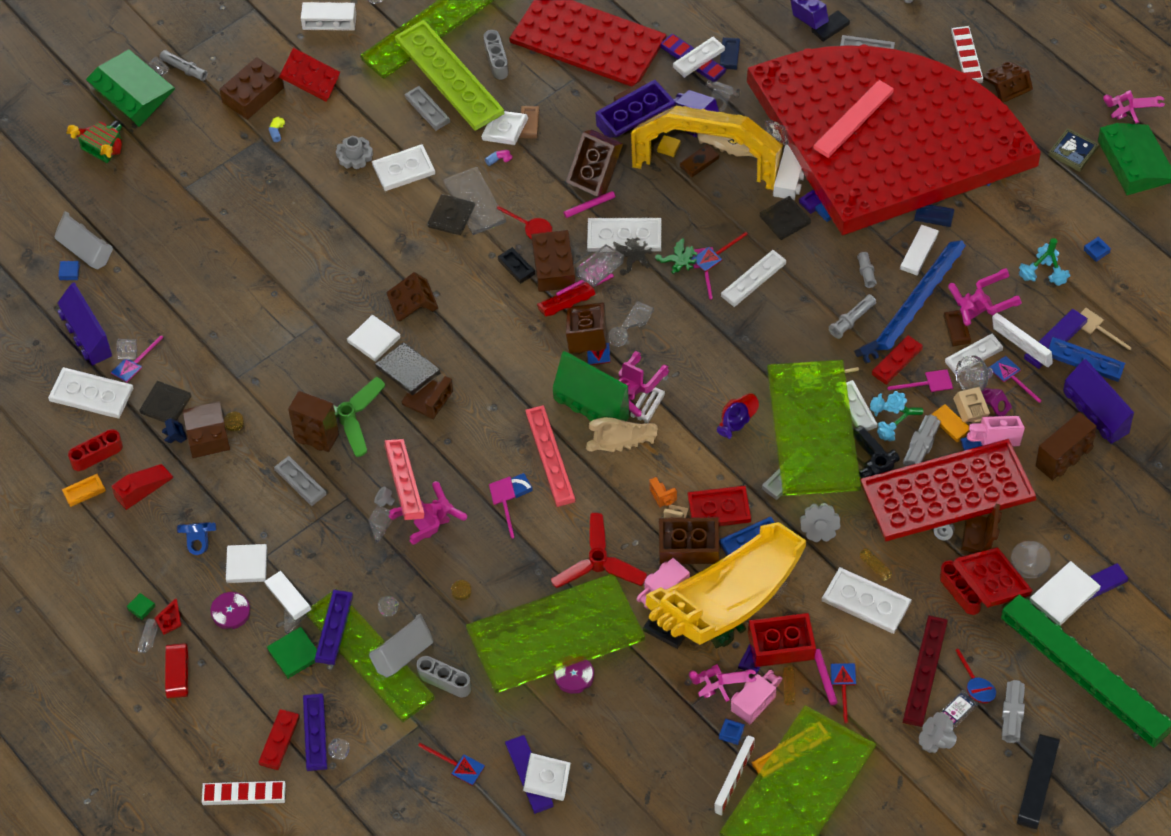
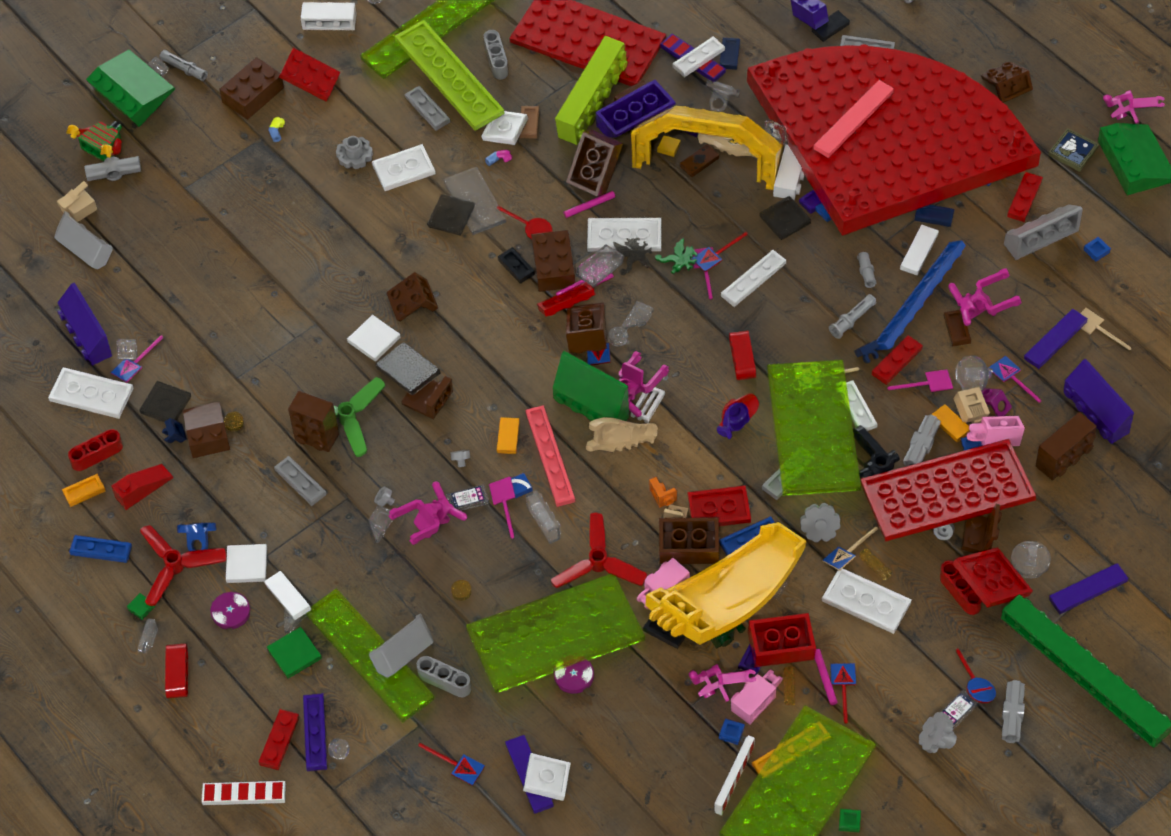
(69, 270): blue tile -> none
(77, 203): none -> tan piece
(100, 549): none -> blue tile
(112, 168): none -> light grey piece
(169, 618): red piece -> none
(189, 560): none -> red piece
(334, 627): dark purple tile -> none
(388, 606): clear tile -> none
(404, 479): coral tile -> none
(460, 456): none -> light grey tile
(468, 498): none -> tile
(508, 435): none -> light orange tile
(543, 516): none -> clear piece
(591, 90): none -> lime brick
(696, 100): brick -> none
(742, 355): none -> red beam
(840, 558): none -> piece
(849, 820): none -> green tile
(895, 403): medium azure plant -> none
(925, 671): dark red tile -> none
(967, 53): tile -> none
(983, 348): white tile -> none
(1022, 340): white tile -> none
(1024, 197): none -> red plate
(1038, 781): black beam -> none
(1043, 231): none -> light grey slope
(1047, 254): medium azure plant -> none
(1065, 593): white tile -> none
(1073, 355): blue plate -> none

